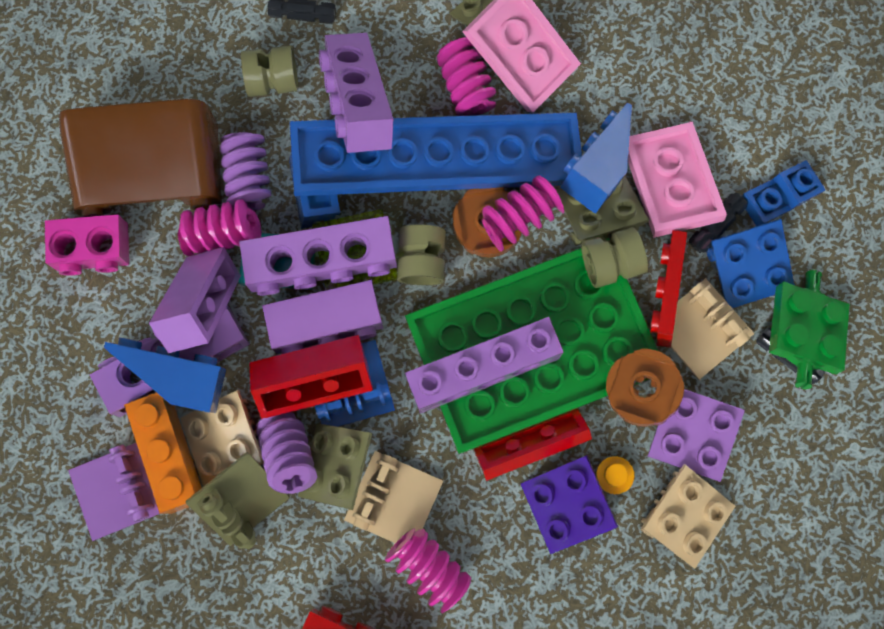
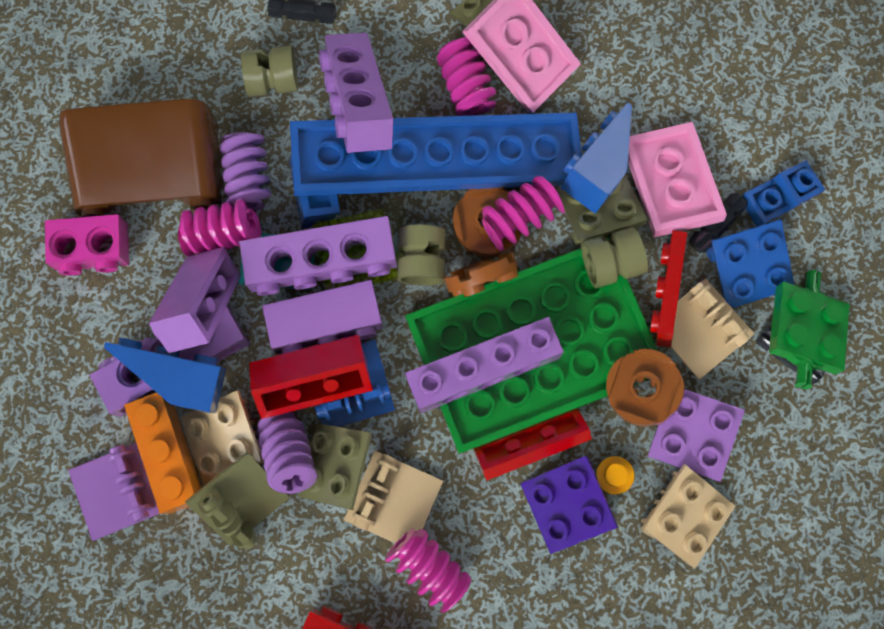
(472, 277): none -> dark orange plate

